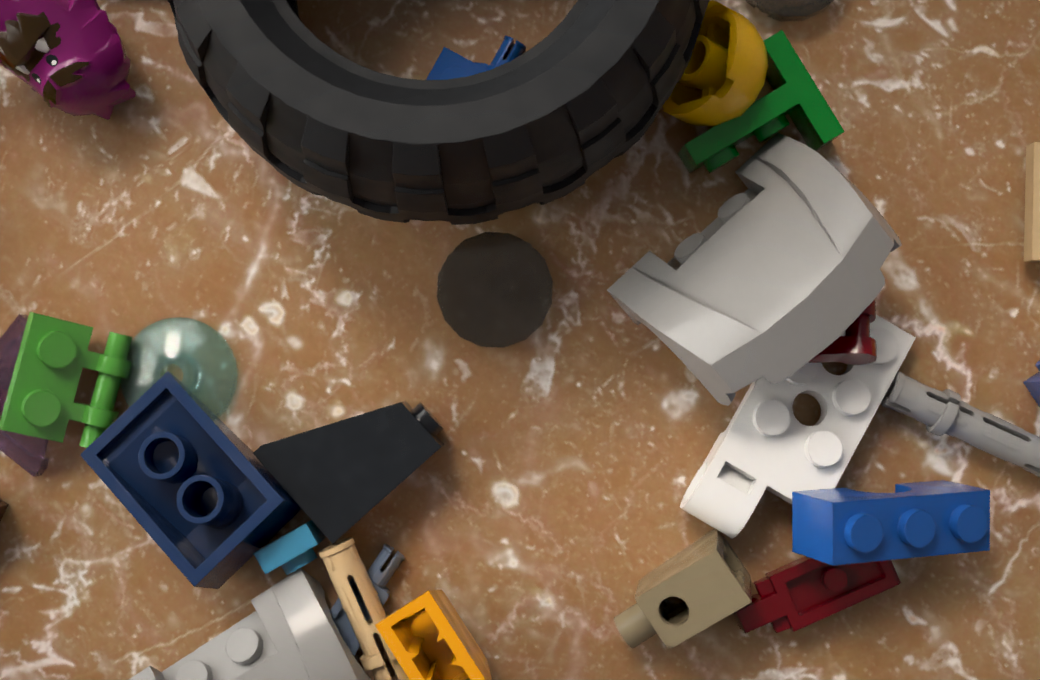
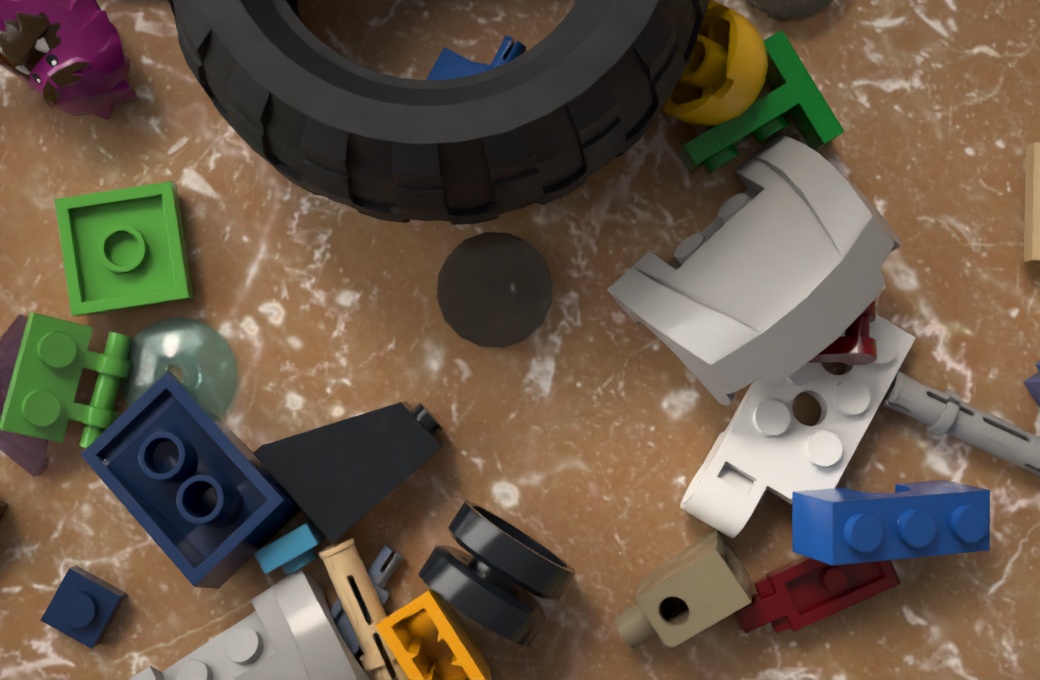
(83, 606): none -> dark blue plate
(124, 249): none -> bright green plate
(492, 580): none -> black wheel

